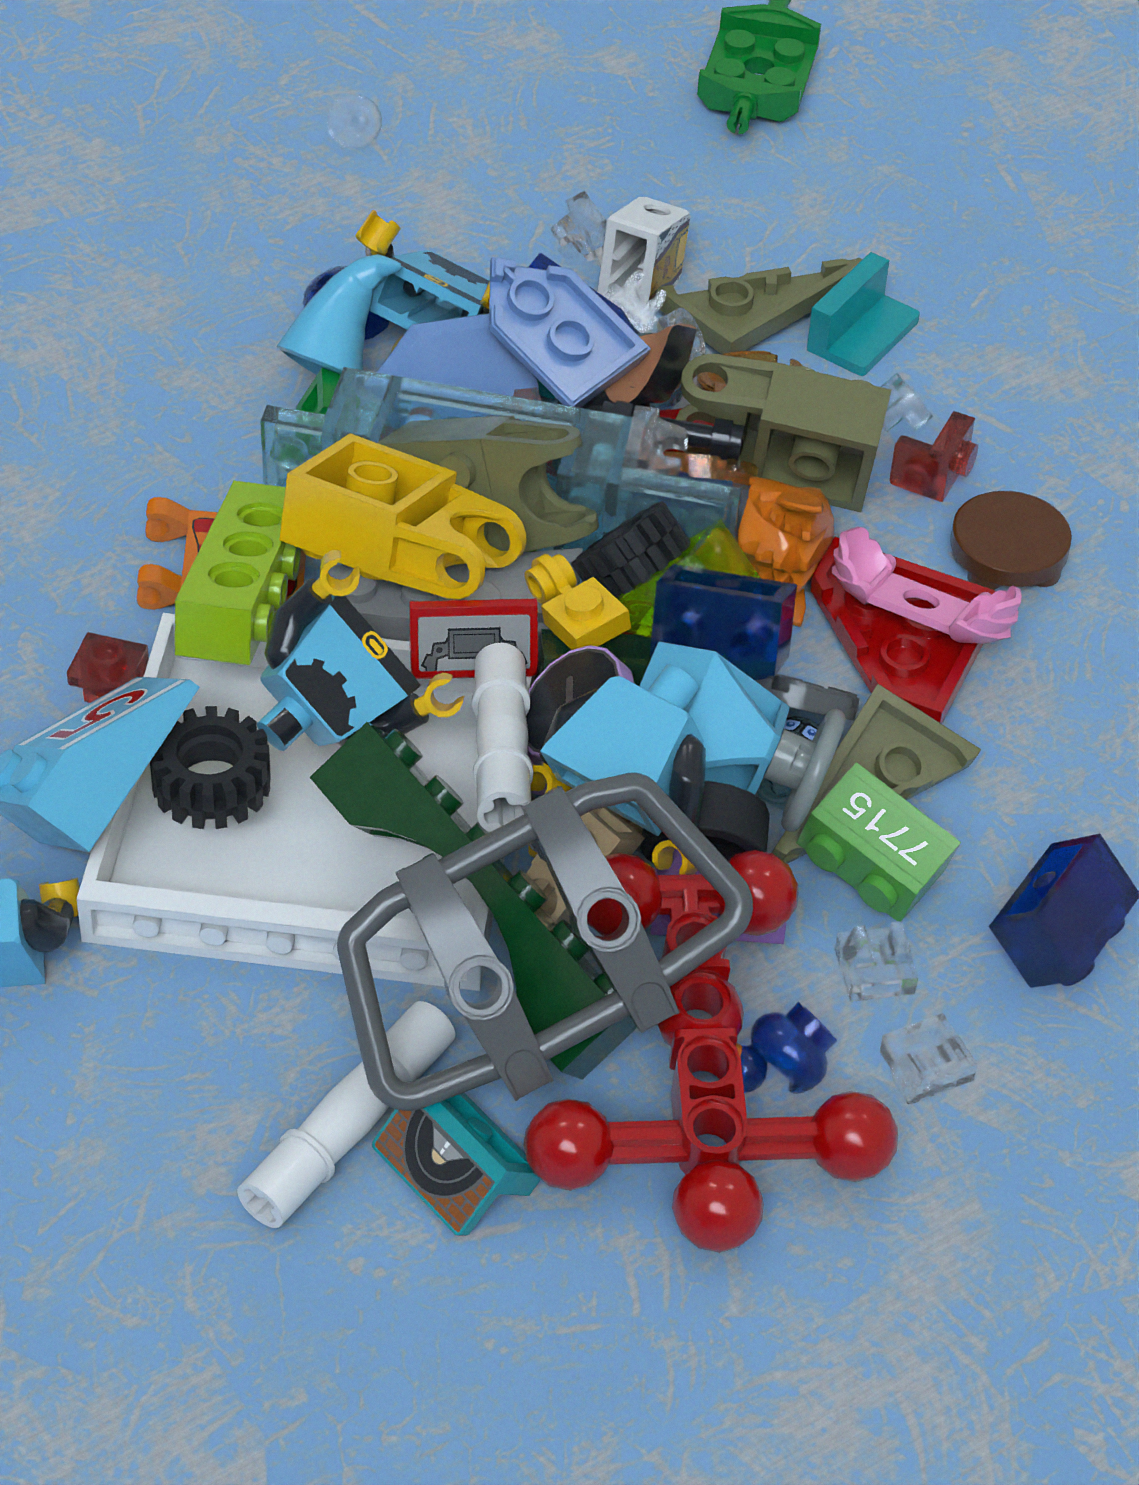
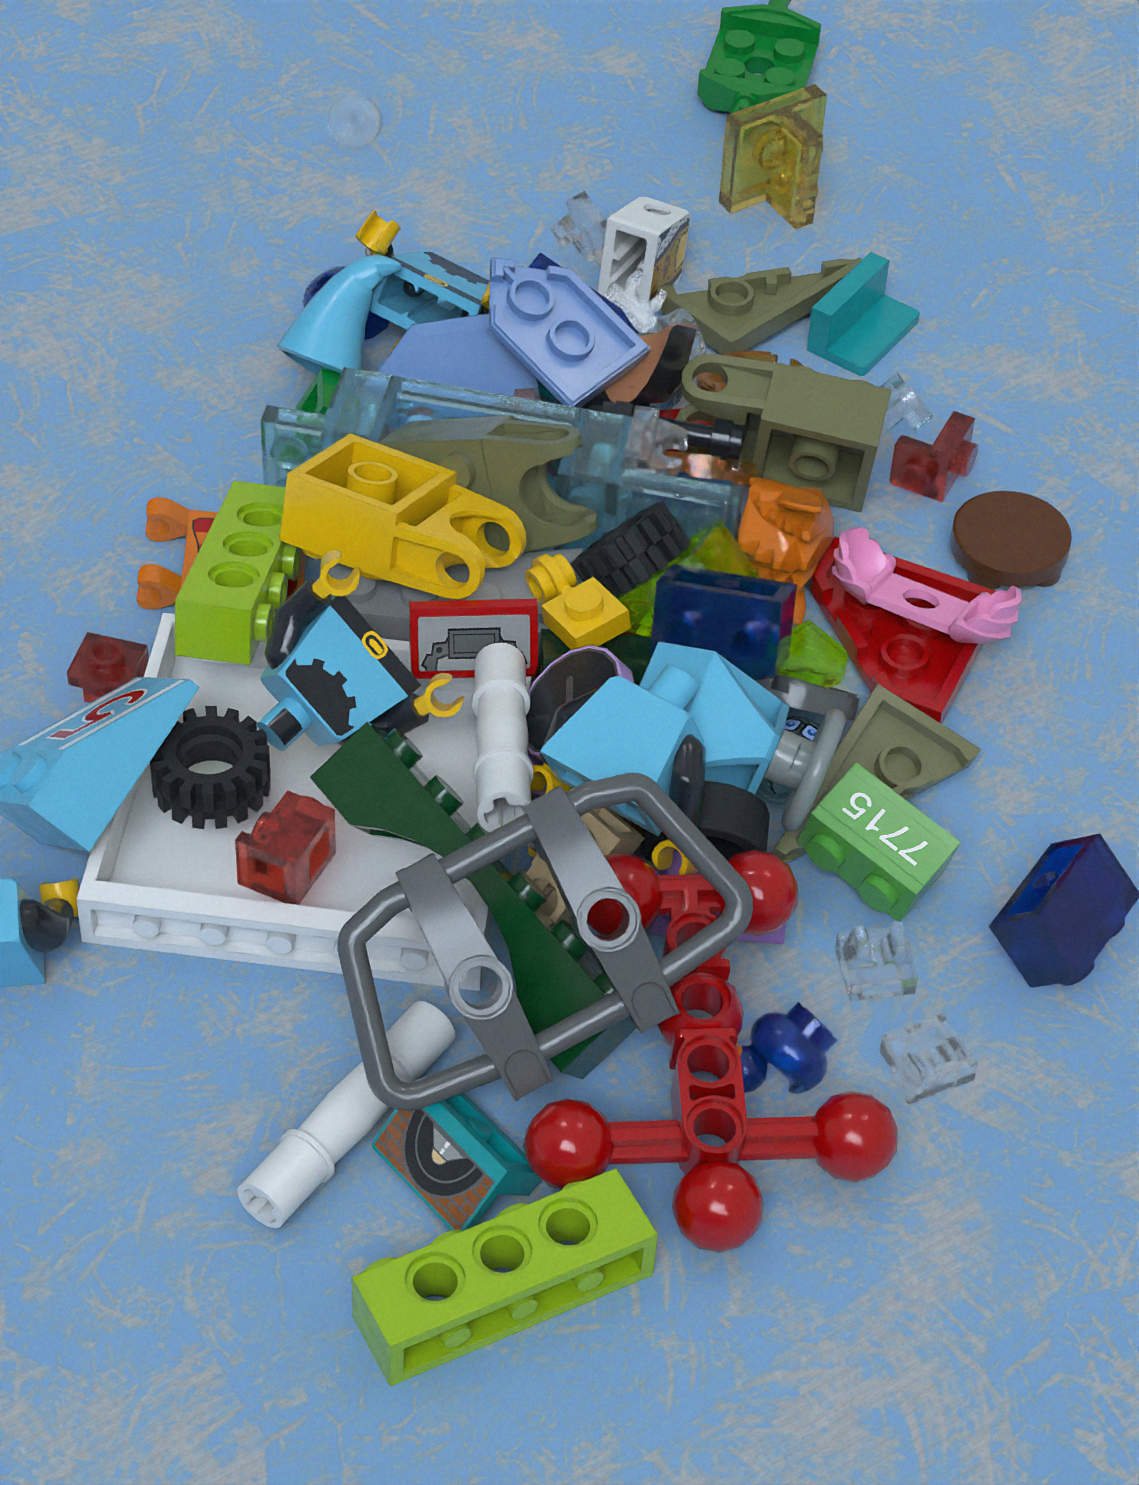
(287, 848): none -> clear red brick
(485, 1306): none -> lime brick
(775, 155): none -> clear yellow bracket
(815, 656): none -> clear neon green tile

